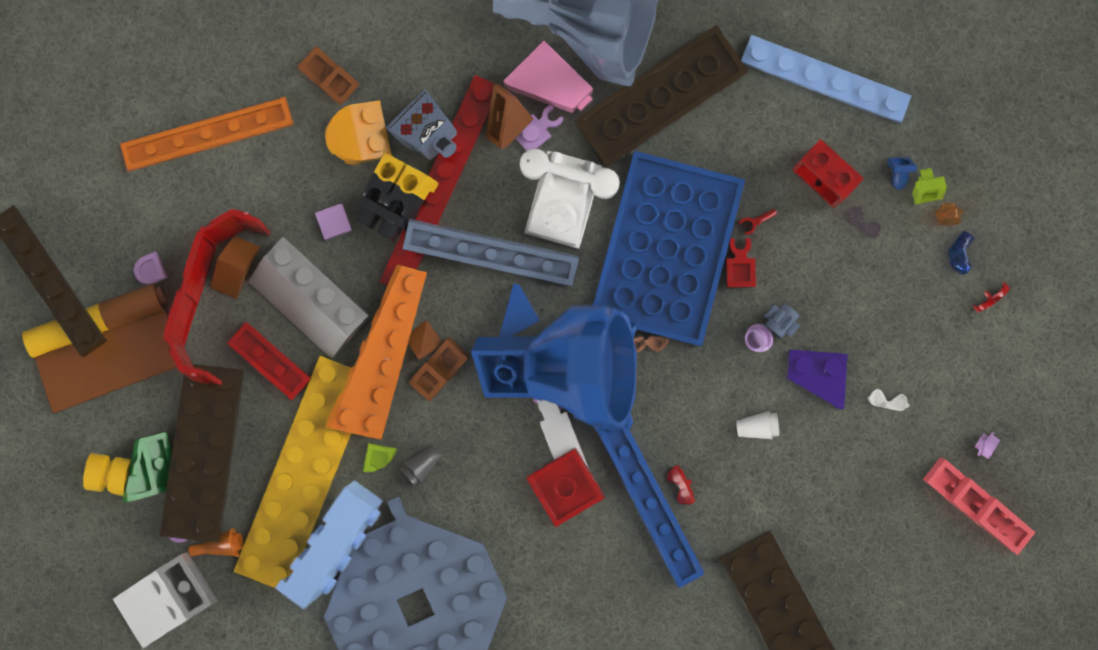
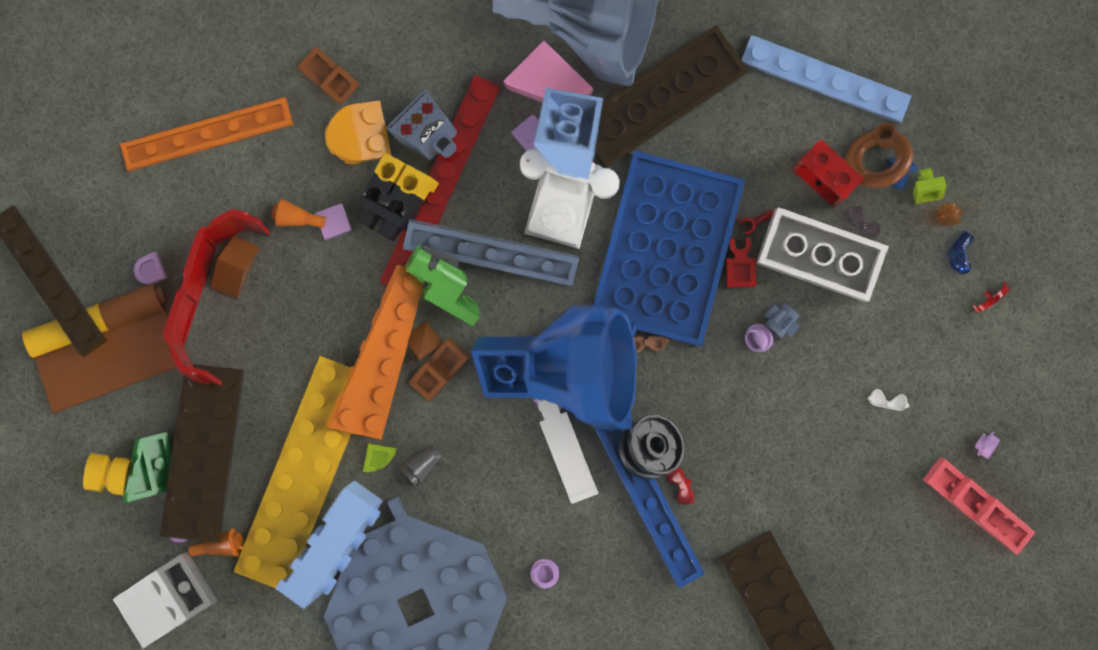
(269, 361): red plate -> none
(288, 214): none -> orange cone
(308, 298): light grey slope -> none
(444, 282): none -> bright green plate
(506, 117): dark orange slope -> none
(518, 315): blue slope -> none
(544, 573): none -> lavender plate
(565, 487): red tile -> none
(568, 131): none -> light blue slope
(666, 445): none -> black wheel
(759, 426): white cone -> none
(820, 374): dark purple wing -> none
(822, 254): none -> white brick
(875, 137): none -> dark orange piece

